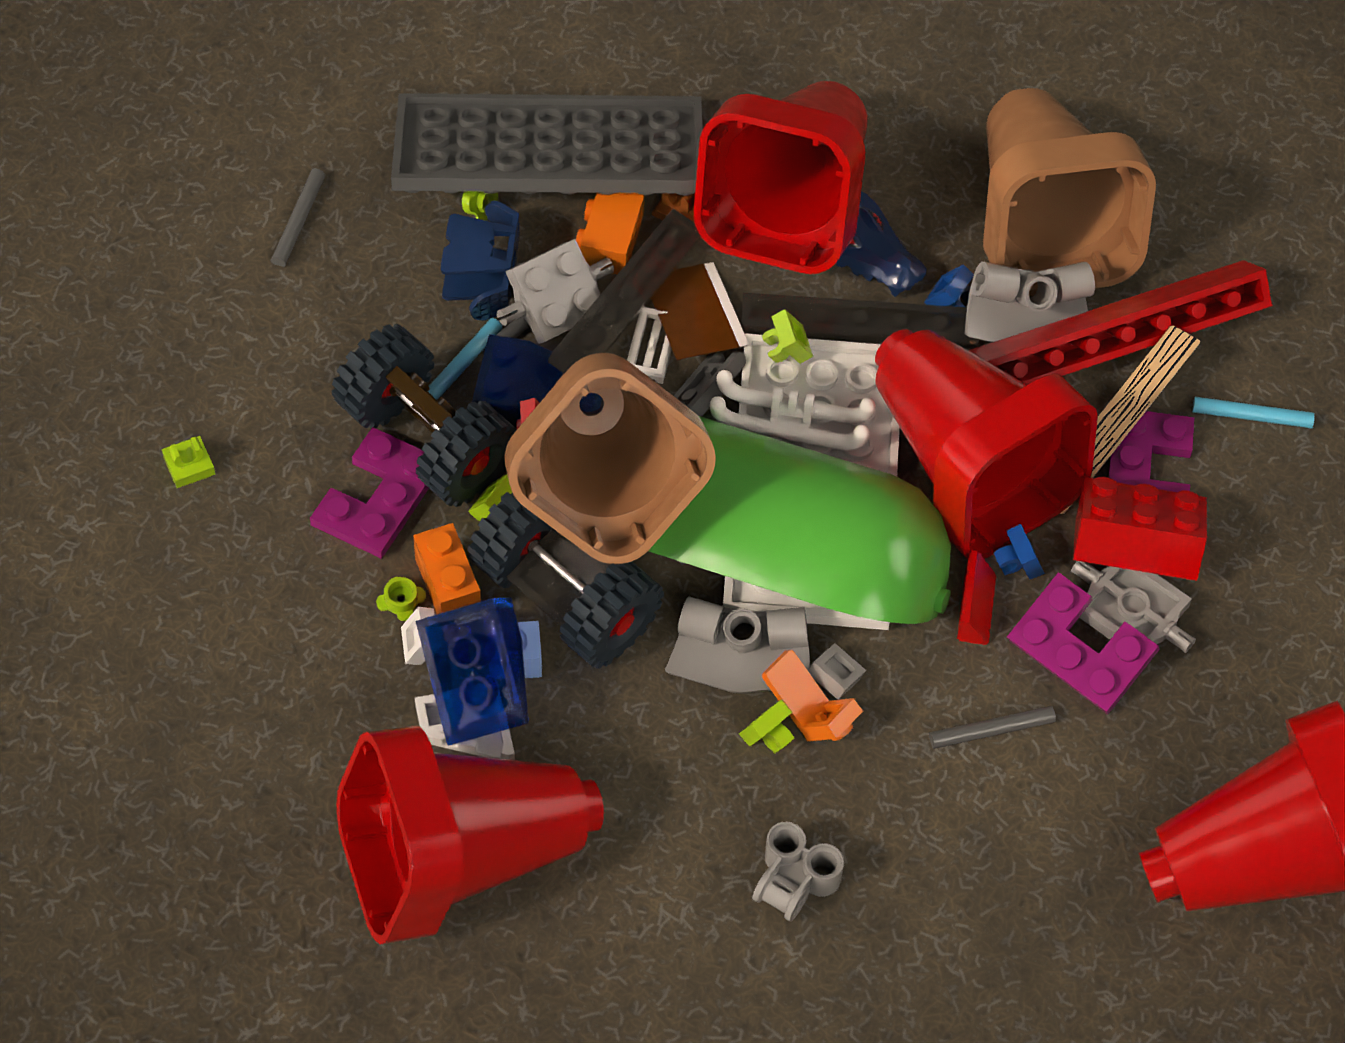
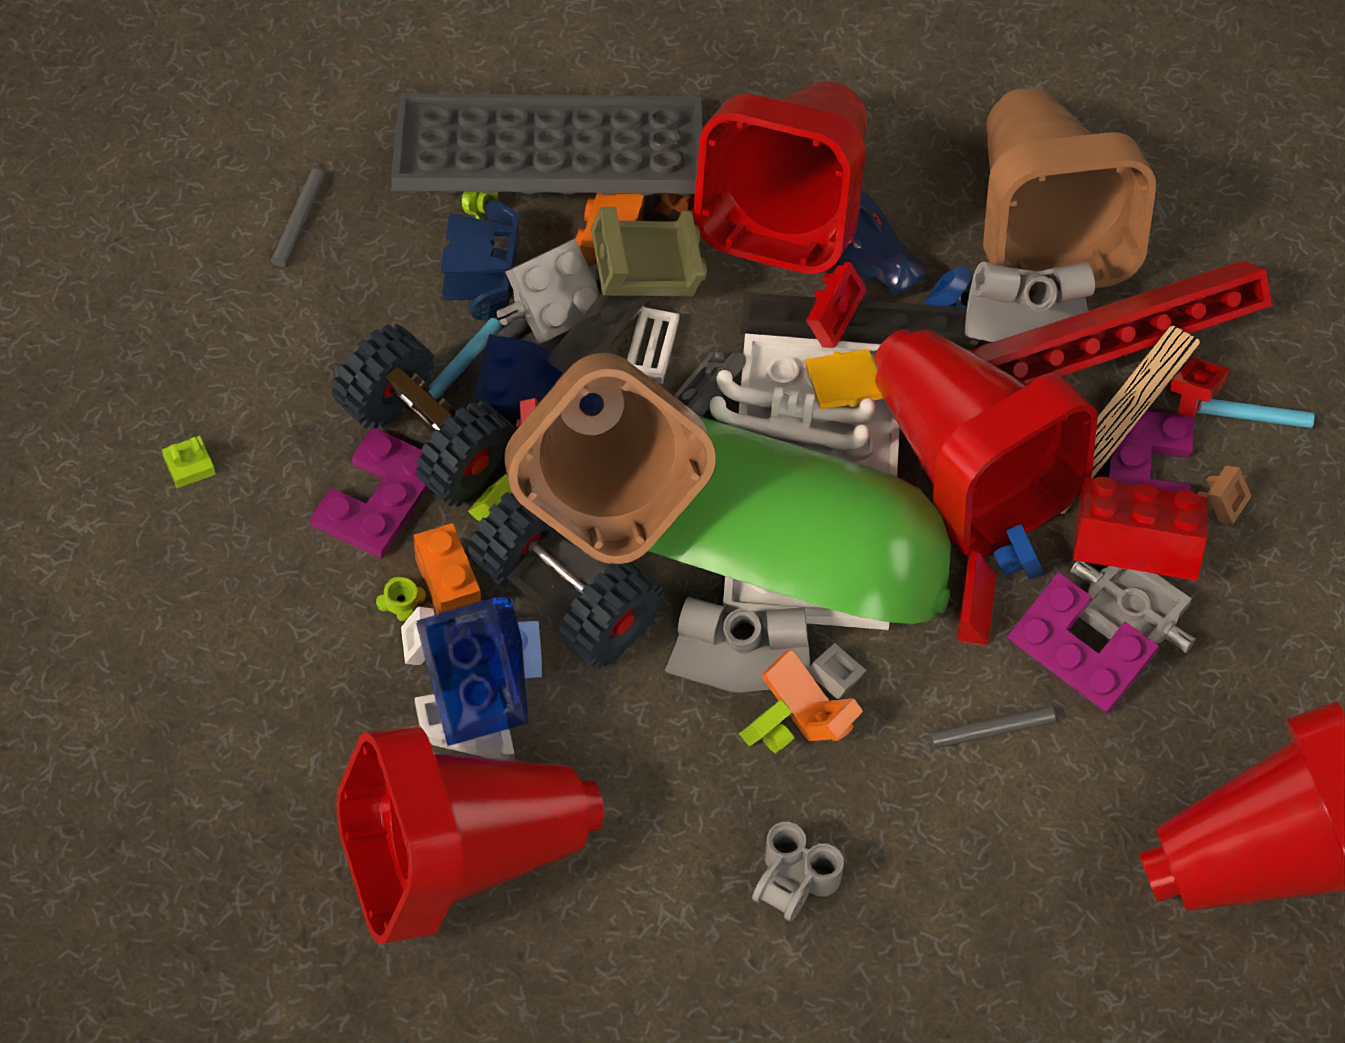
(647, 255): none -> olive panel
(698, 313): reddish brown sticker -> none
(791, 339): lime tile -> none
(836, 304): none -> red plate
(843, 378): none -> yellow piece
(1198, 383): none -> red plate
(1227, 494): none -> medium nougat tile

